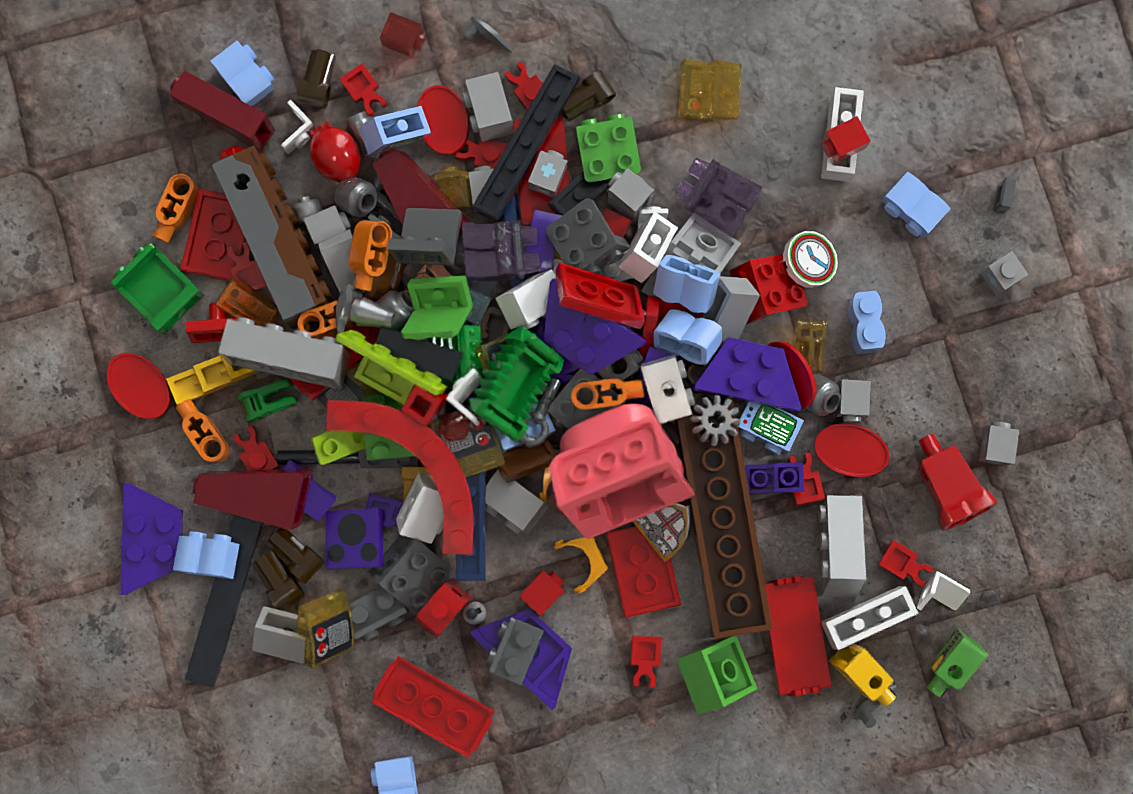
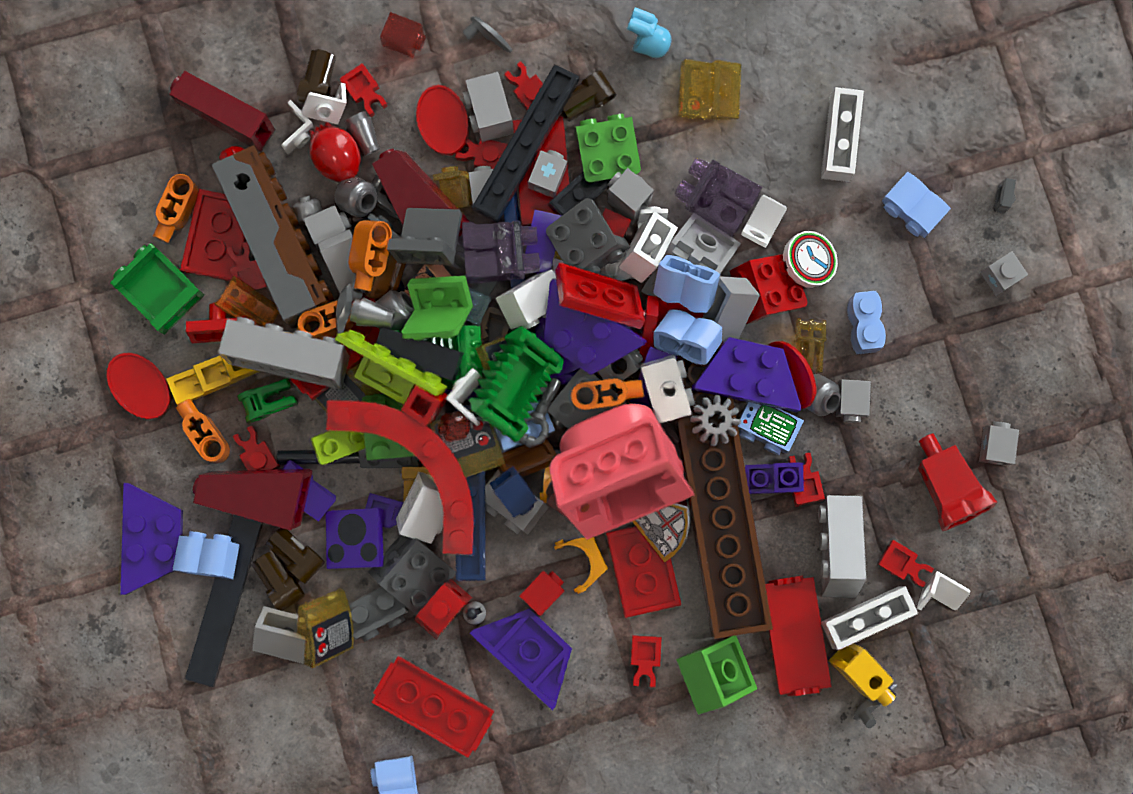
(242, 73): light blue brick -> none
(325, 107): none -> white bracket
(394, 130): light blue brick -> none
(514, 492): none -> dark blue brick
(515, 650): dark grey bracket -> none
(651, 38): none -> medium azure piece
(764, 220): none -> white bracket
(845, 140): red brick -> none
(851, 450): red piece -> none
(957, 651): bright green torso -> none

